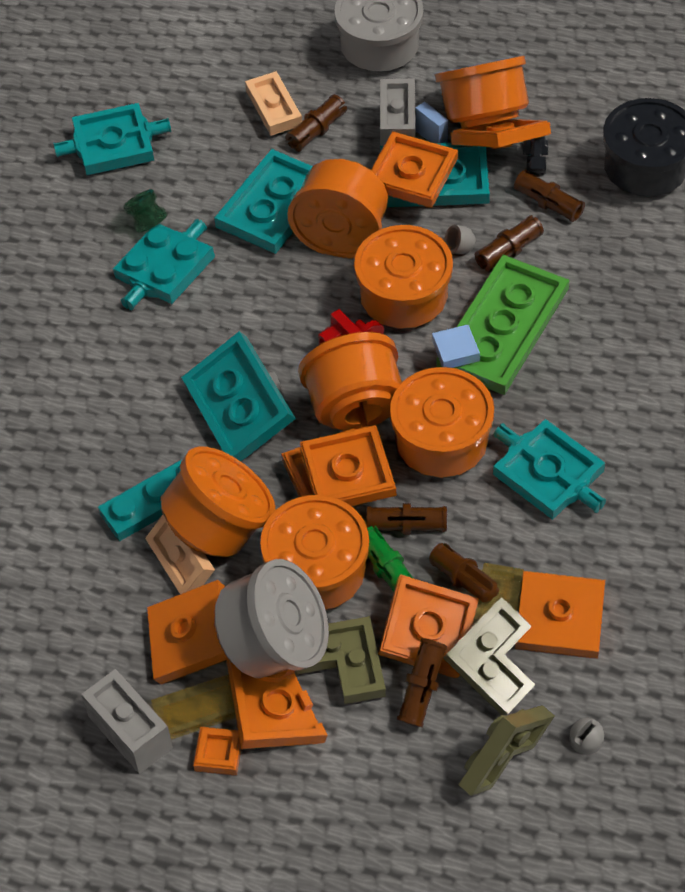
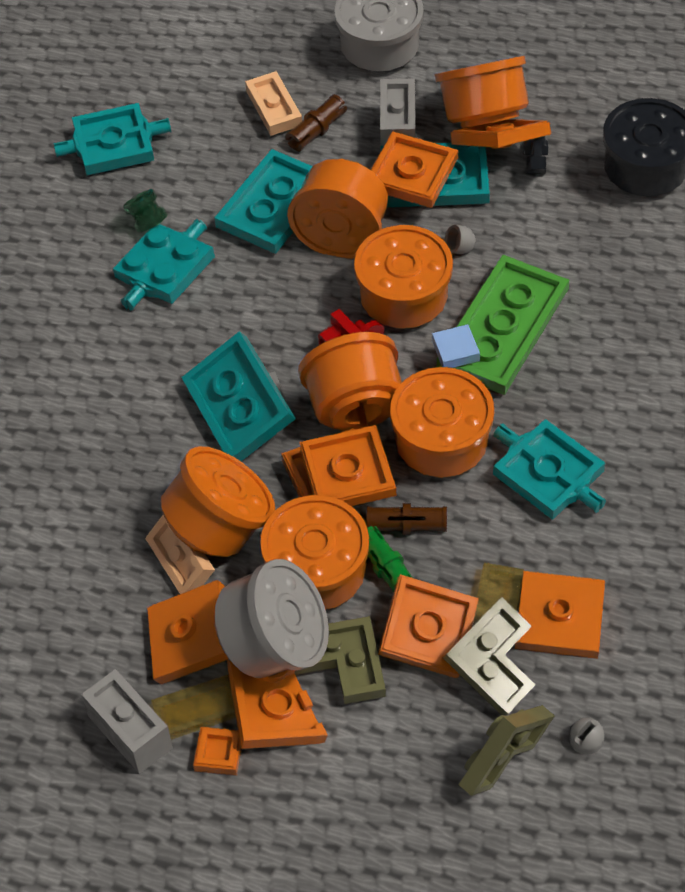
(139, 504): teal plate -> none
(421, 682): reddish brown pin -> none
(431, 124): light blue tile -> none
(464, 572): reddish brown axle -> none
(509, 242): reddish brown pin -> none
(549, 195): reddish brown pin -> none

